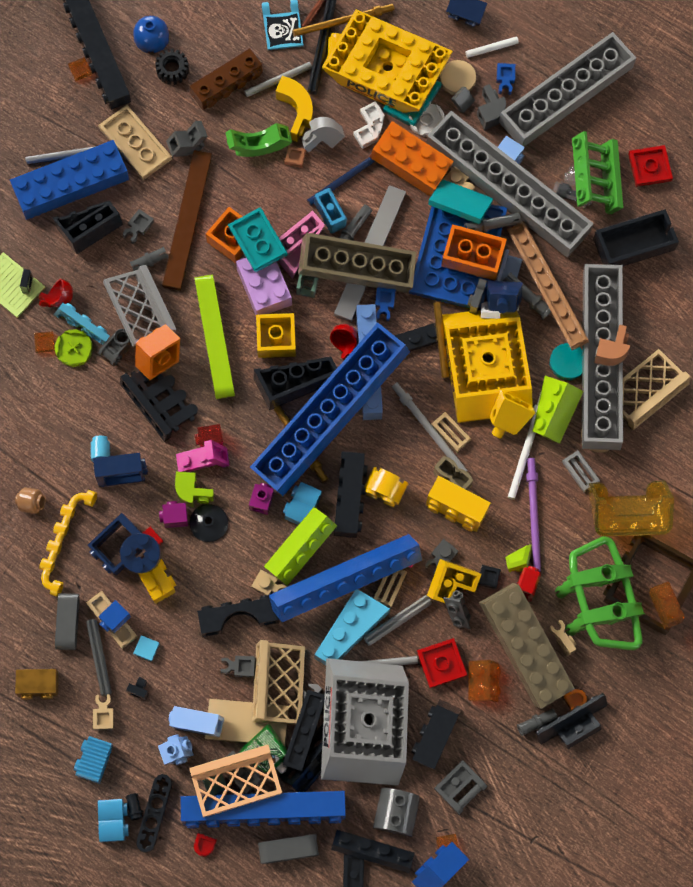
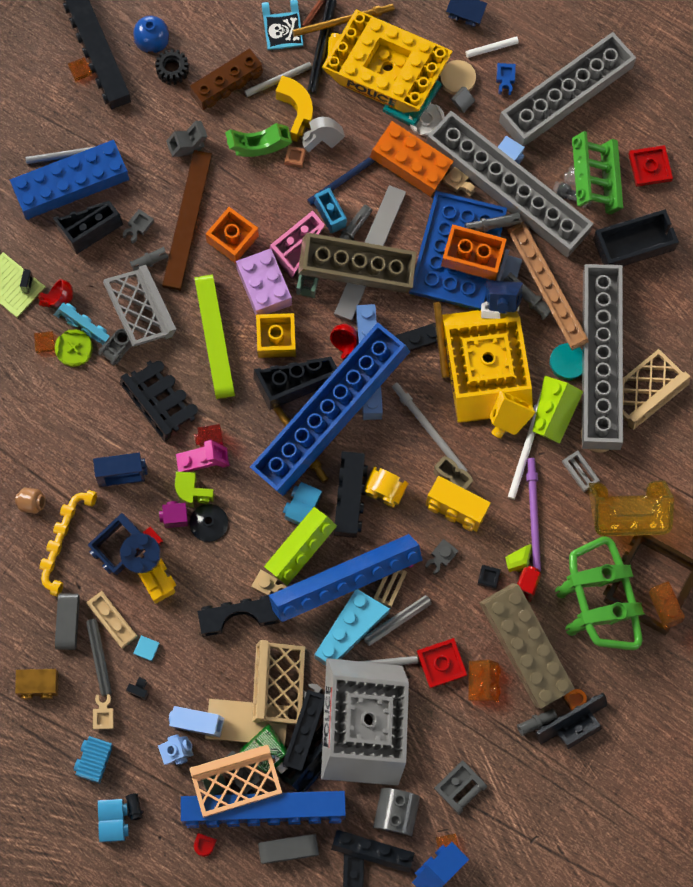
(100, 447): medium azure brick -> none
(113, 617): blue brick -> none
(135, 142): tan tile -> none
(154, 813): black beam -> none
(157, 352): orange brick -> none
(242, 666): dark grey plate -> none
(257, 239): teal tile -> none
(261, 498): magenta brick -> none
(370, 133): white tile -> none
(384, 300): blue plate -> none
(435, 733): black wedge -> none
(449, 577): yellow brick -> none
(458, 610): dark grey hinge -> none
(460, 201): teal tile -> none
(467, 439): tan tile -> none
(474, 300): dark grey plate -> none
(490, 112): dark grey brick -> none
(566, 642): tan plate -> none
(611, 352): nougat brick -> none

